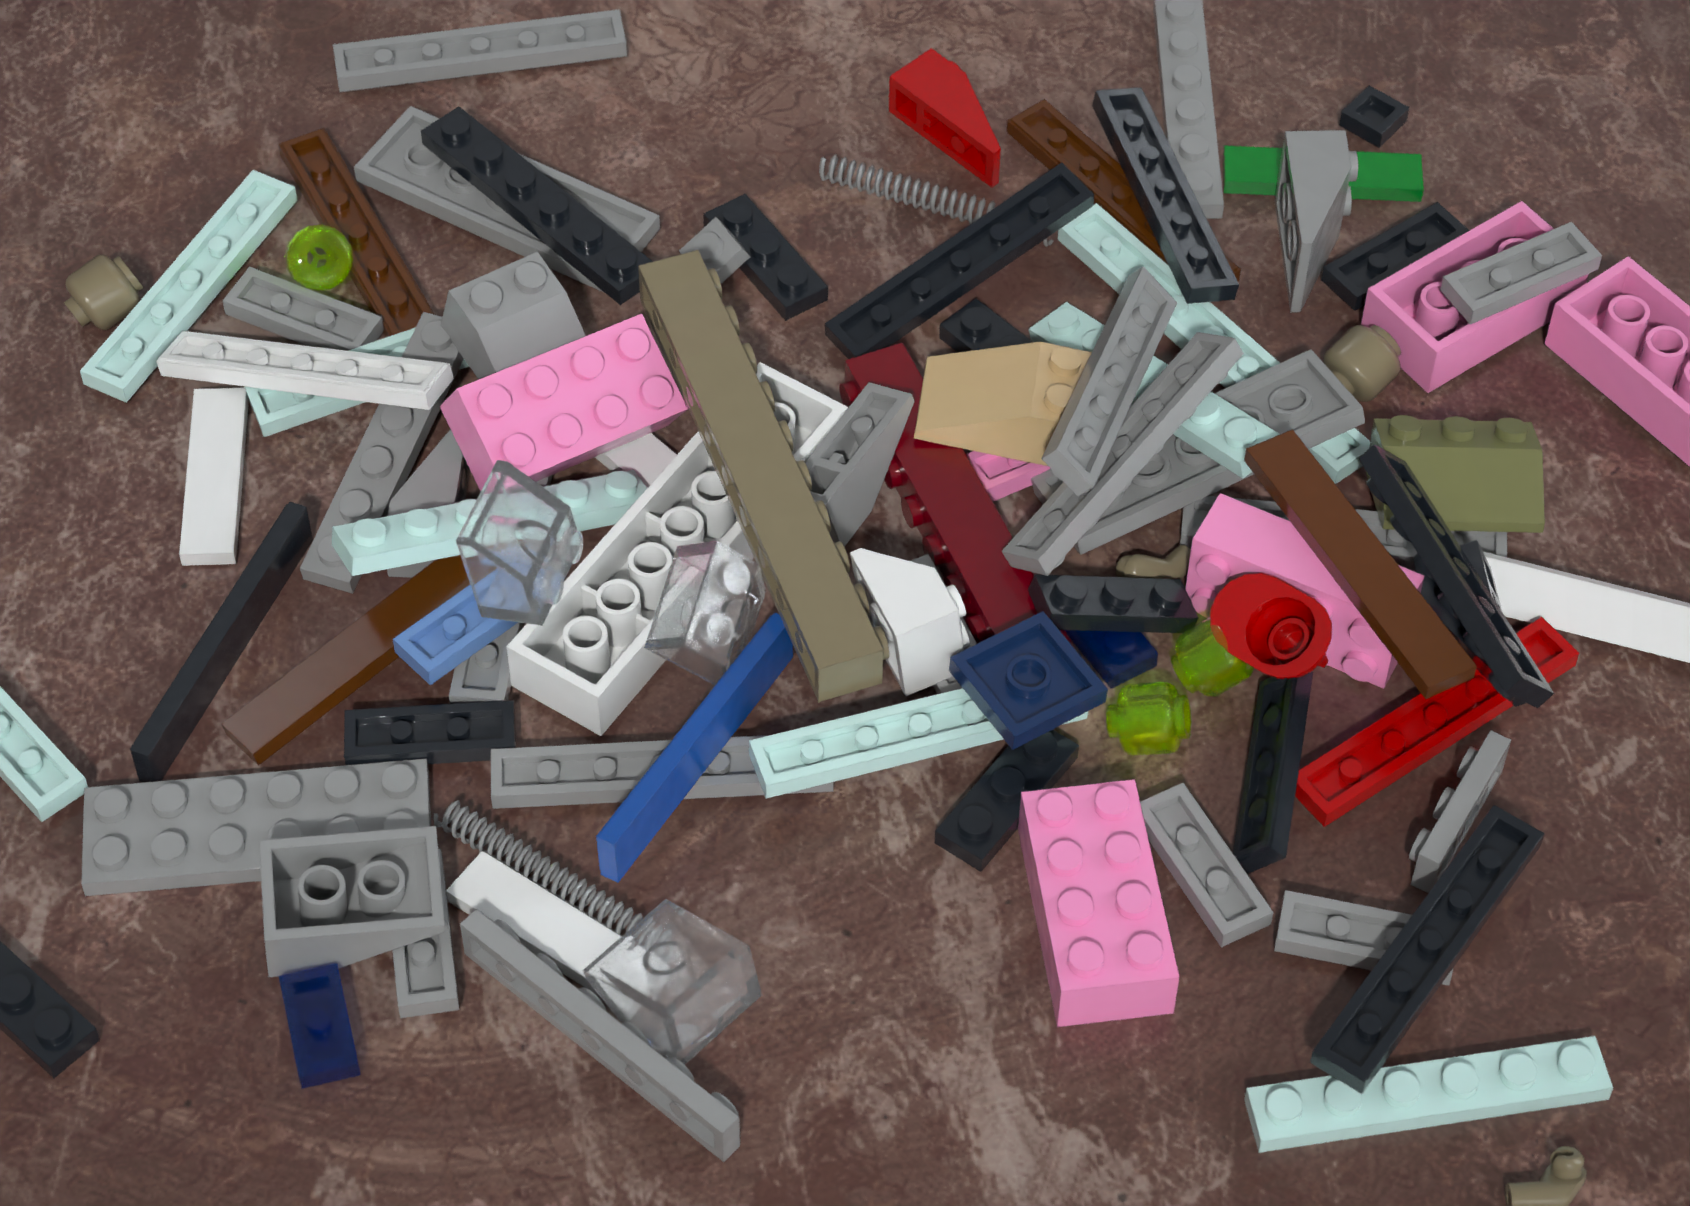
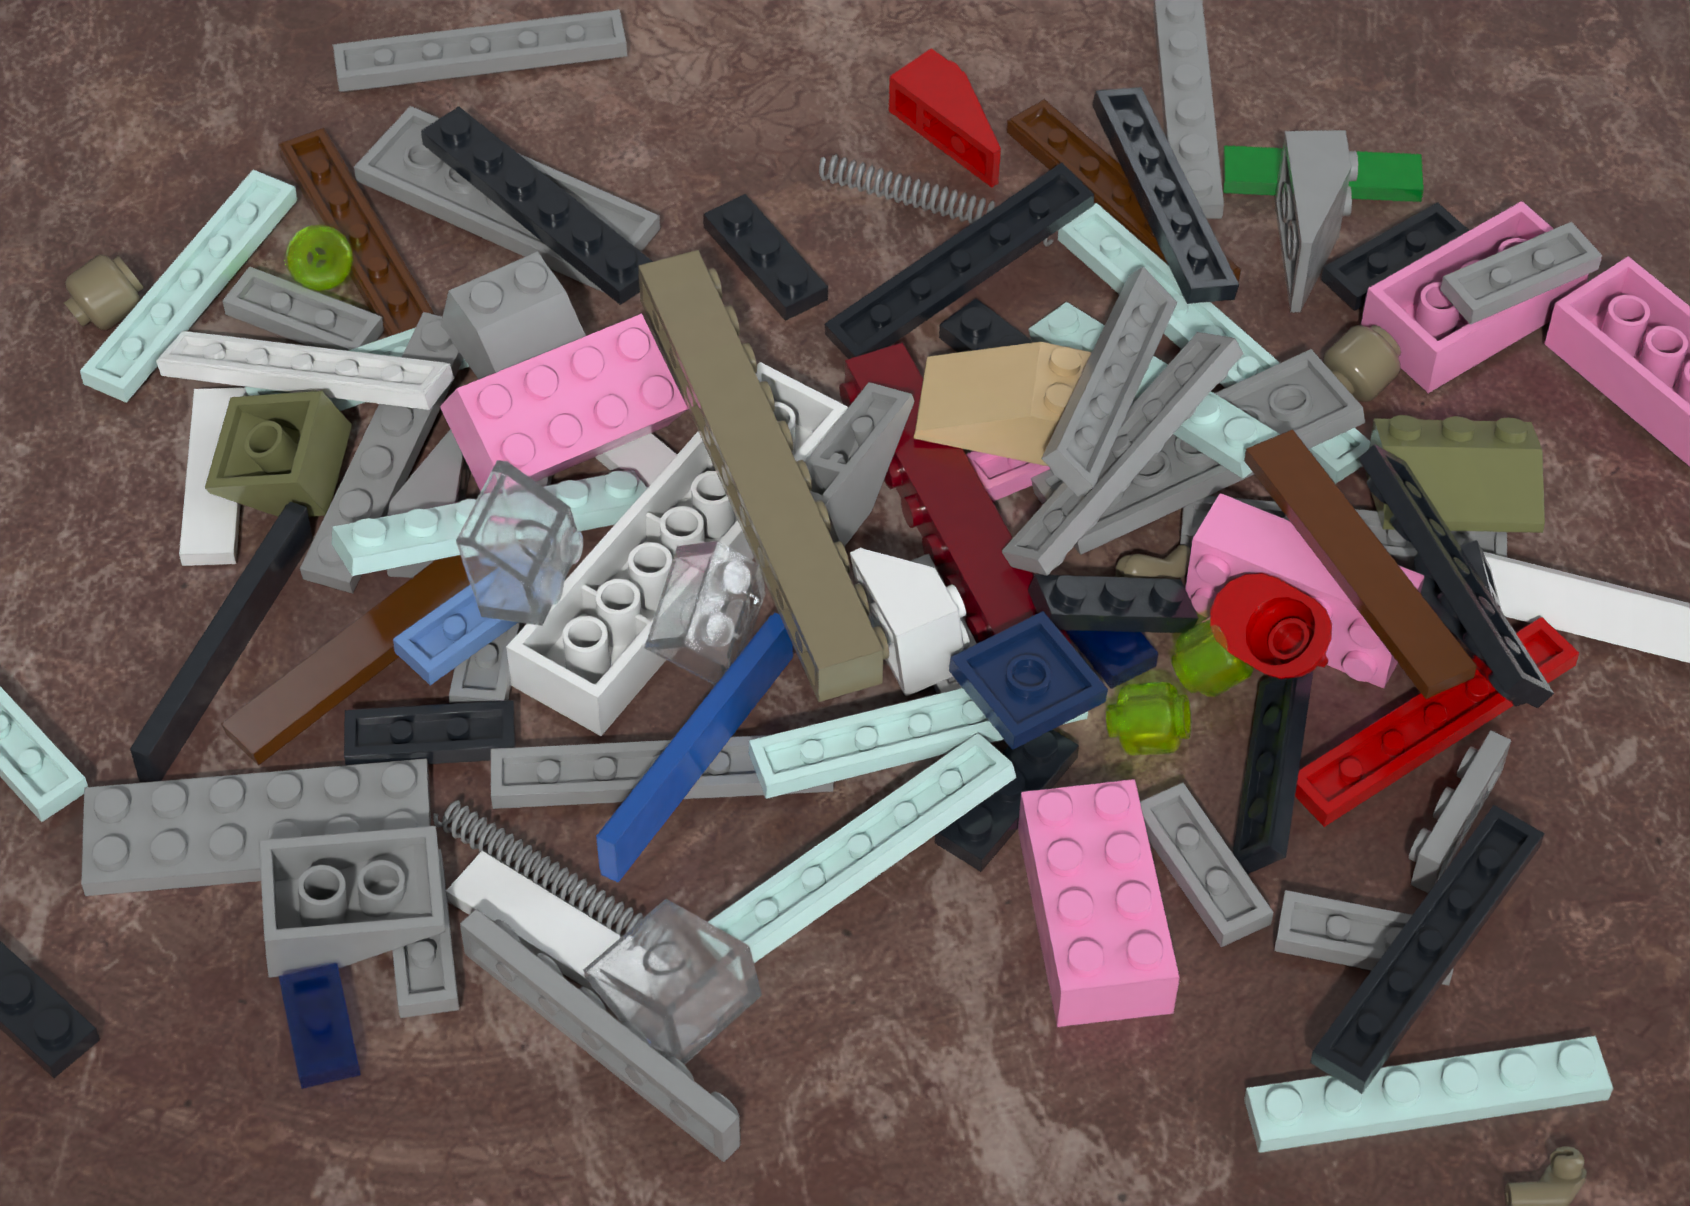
(280, 452): none -> olive slope
(718, 249): light grey plate -> none
(866, 846): none -> light aqua plate
(1374, 116): black plate -> none

